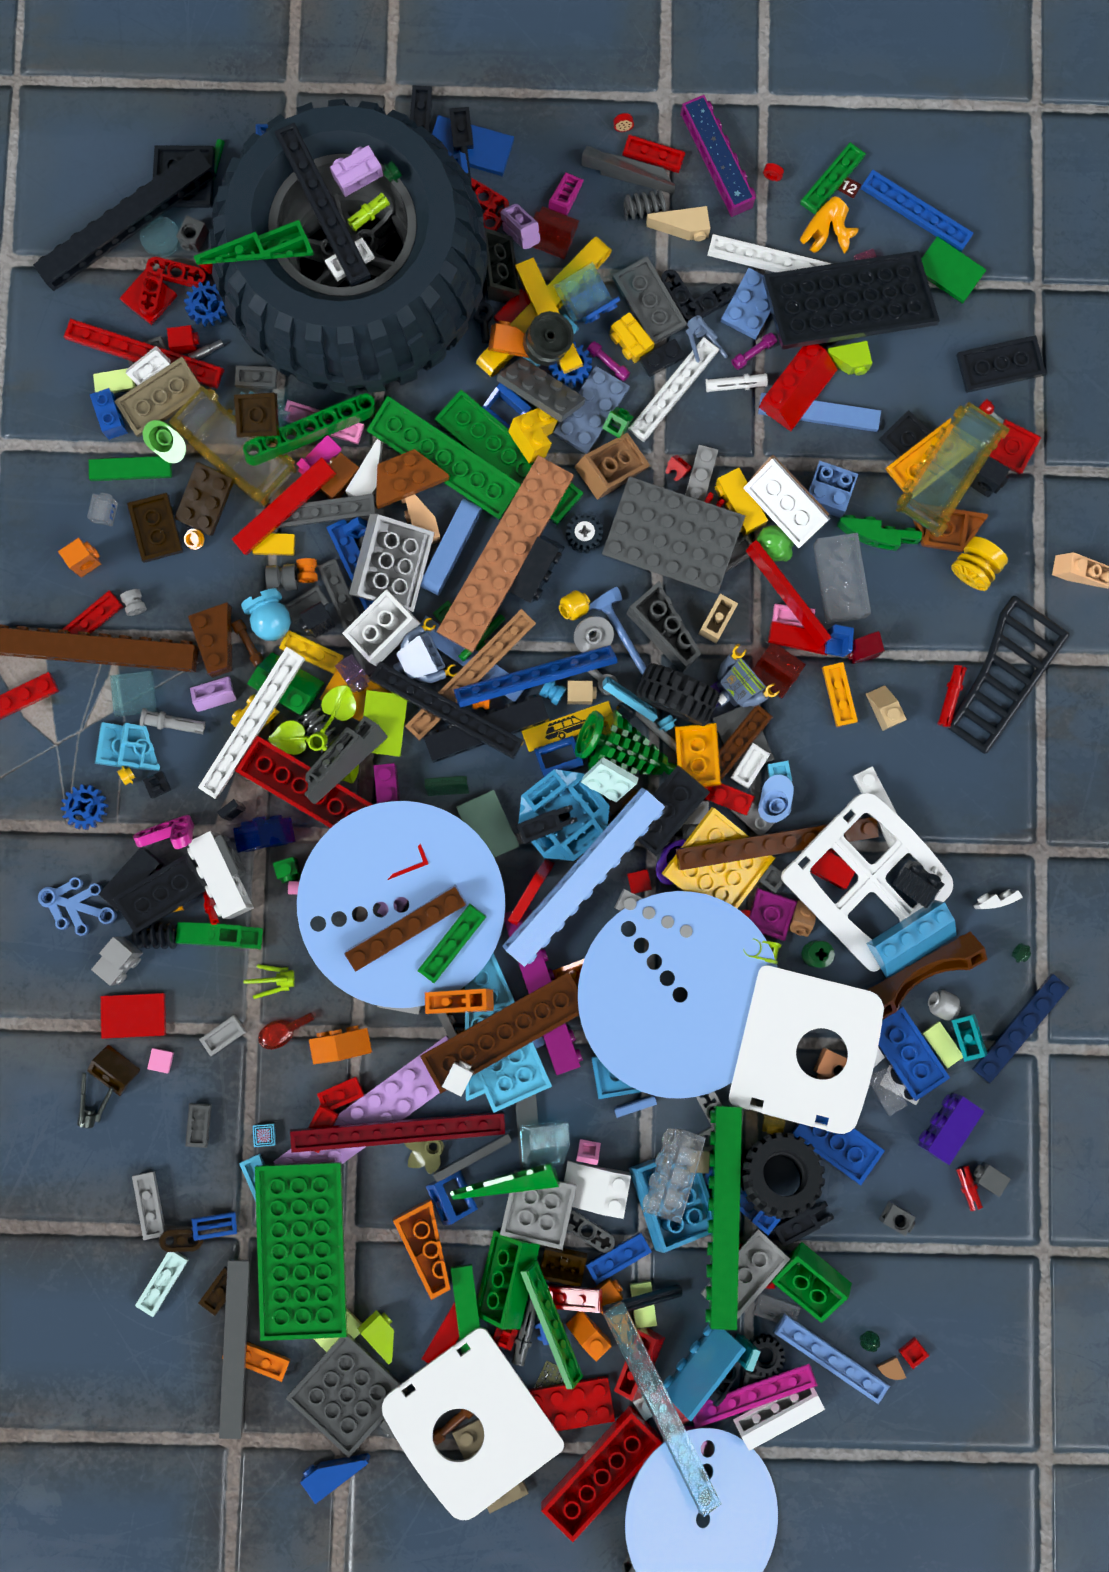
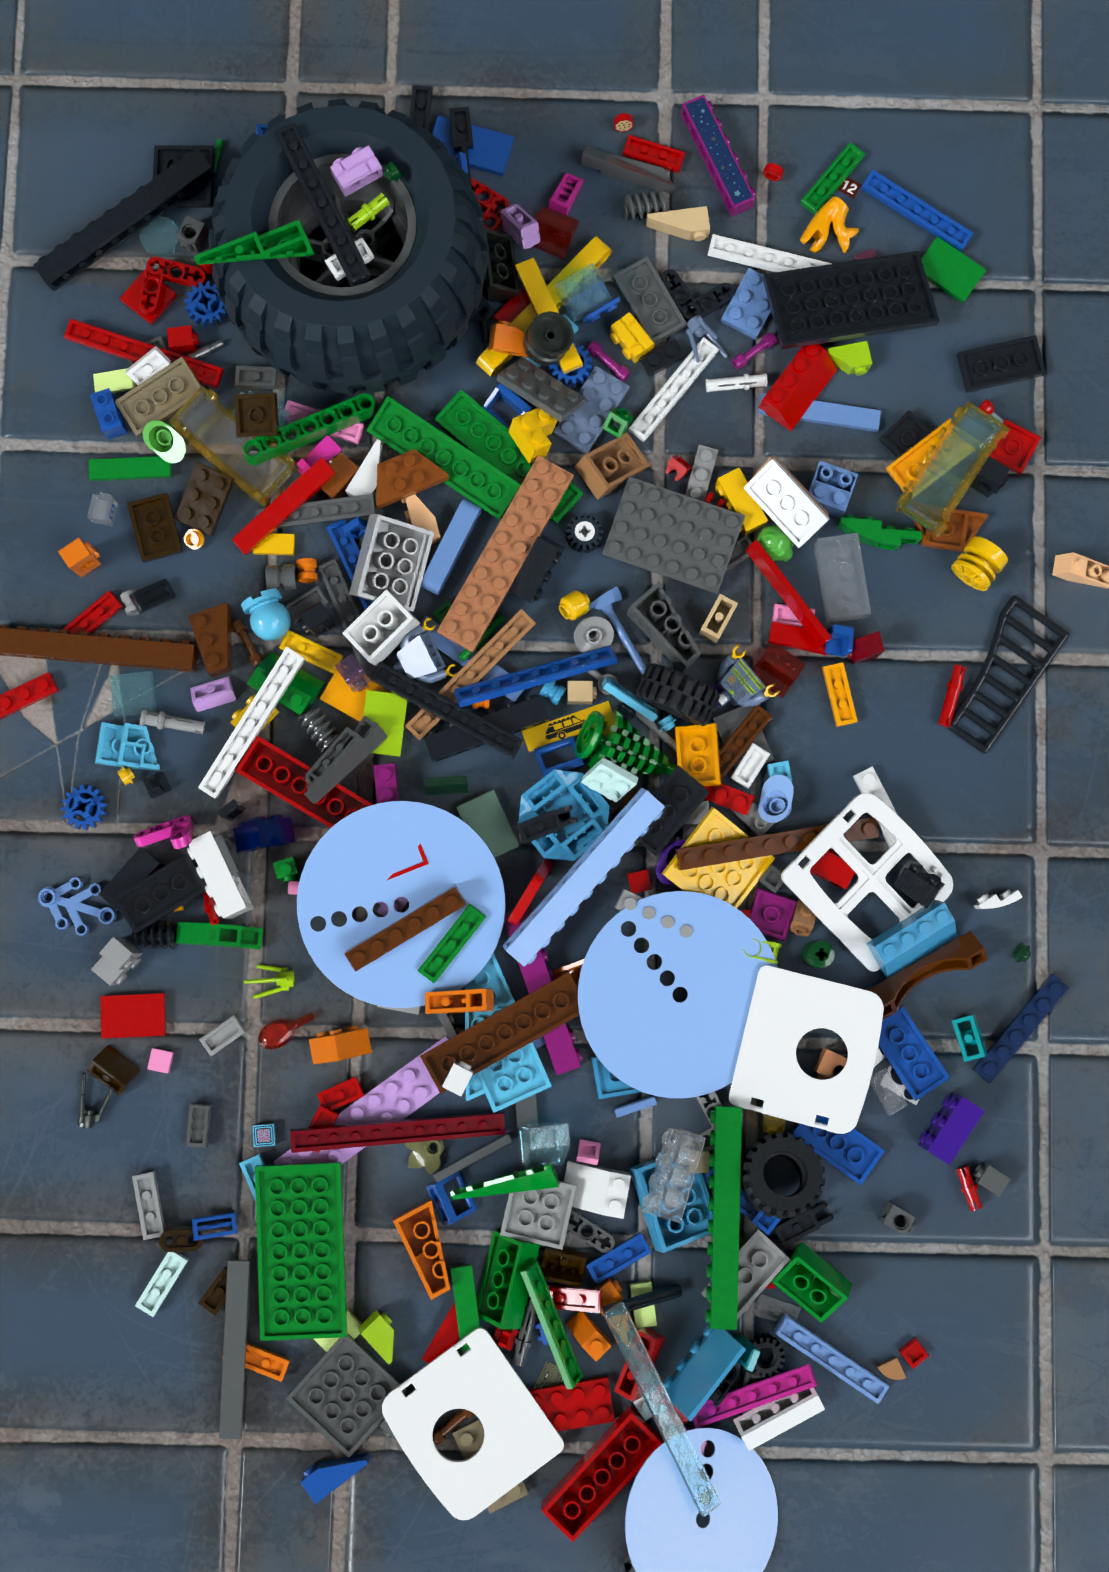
(152, 596): none -> black tile
(291, 734): lime plant -> none
(870, 1341): clear green plate -> none
(886, 707): tan slope -> none
(942, 1044): yellowish green tile -> none
(944, 1004): light grey head -> none

